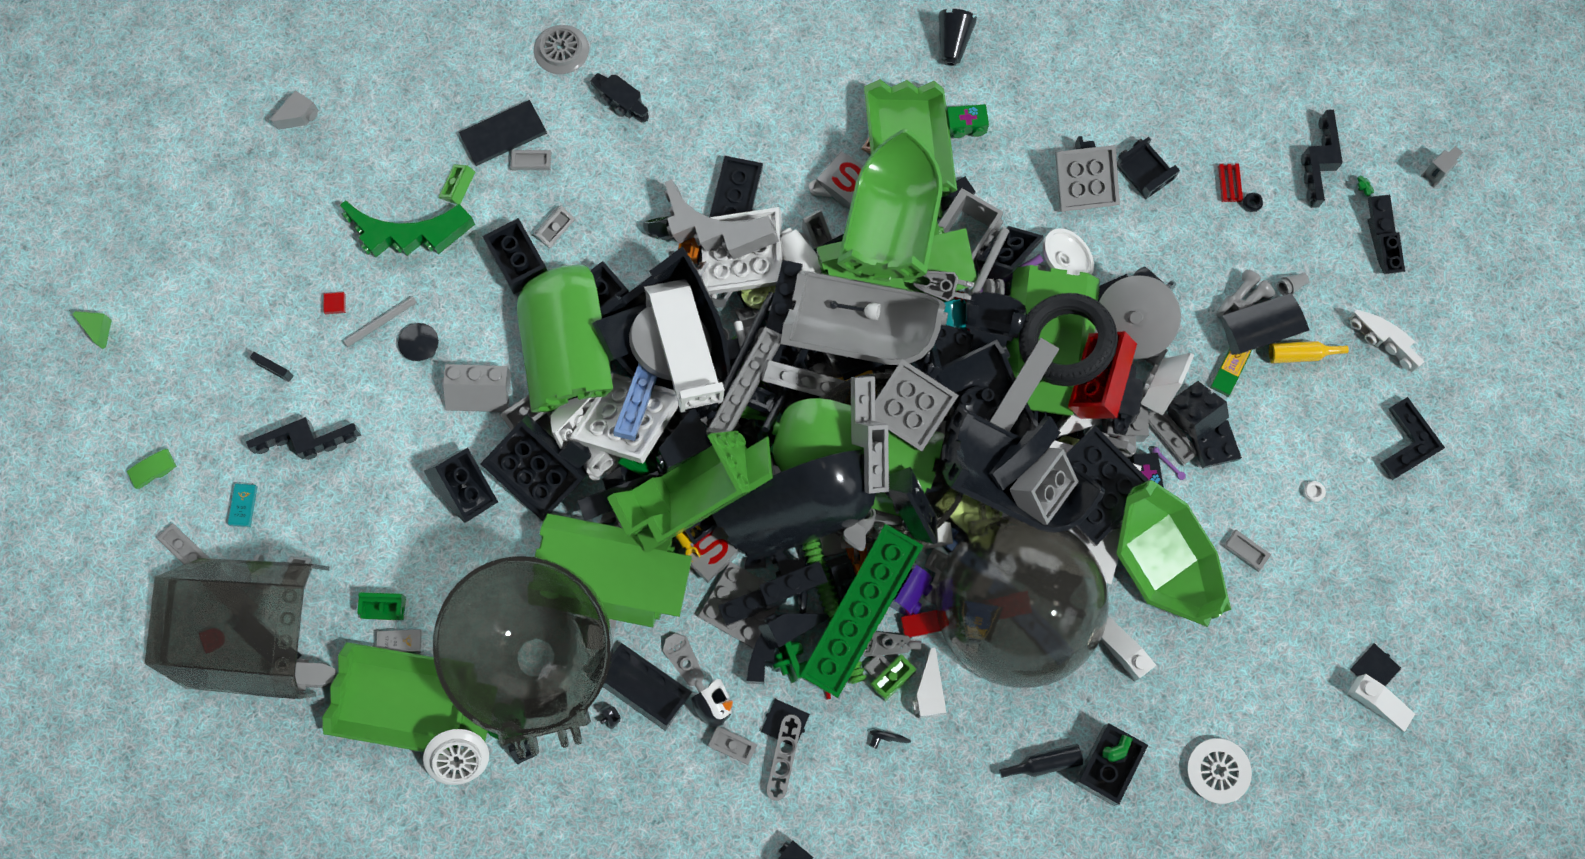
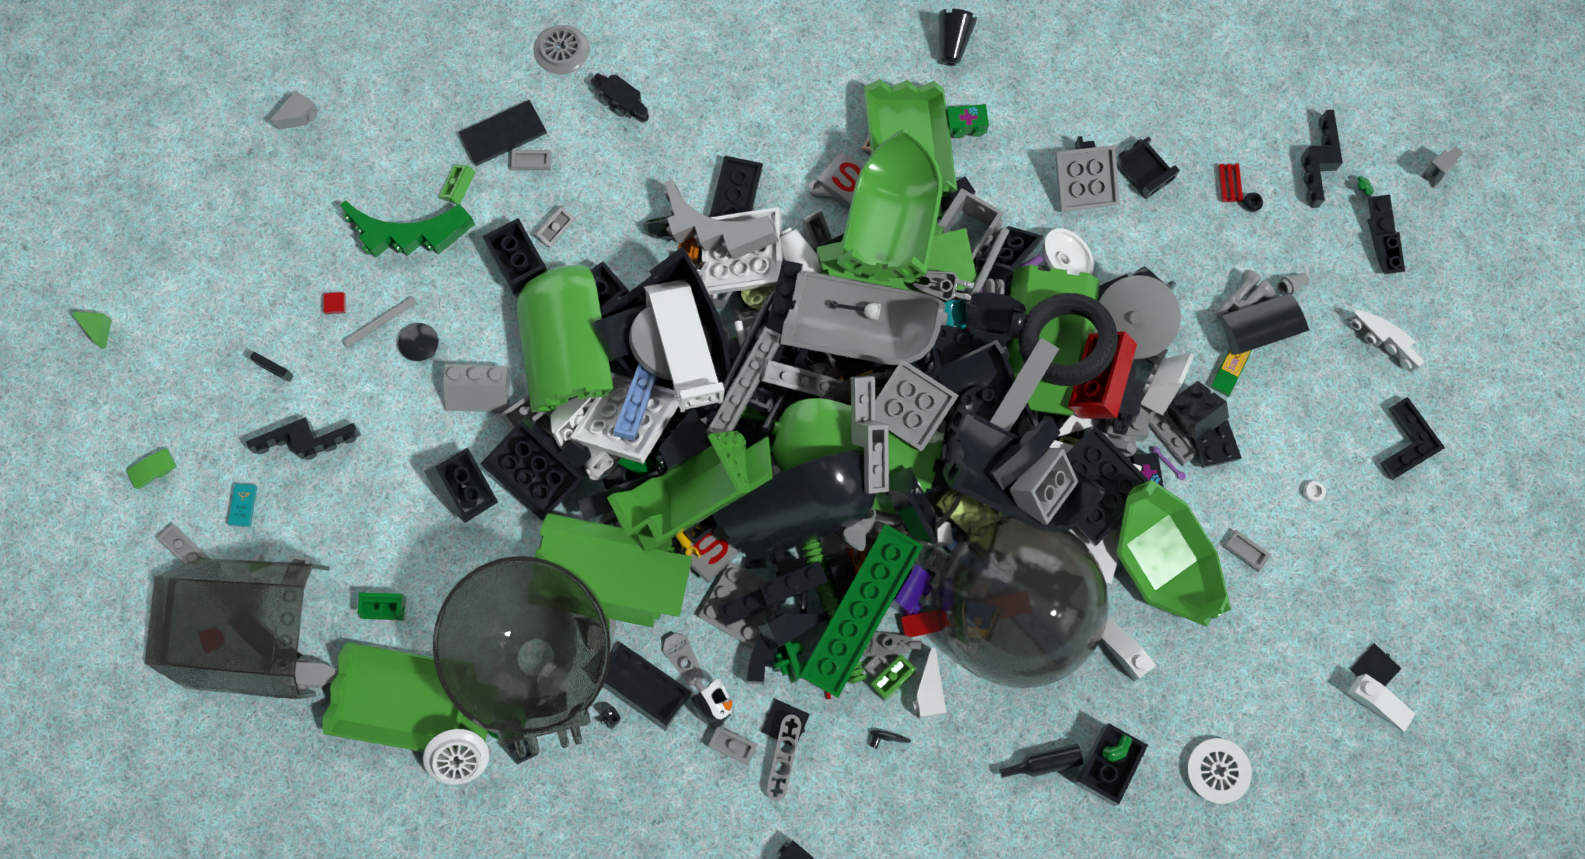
(400, 640): light grey tile -> none
(1302, 351): yellow piece -> none

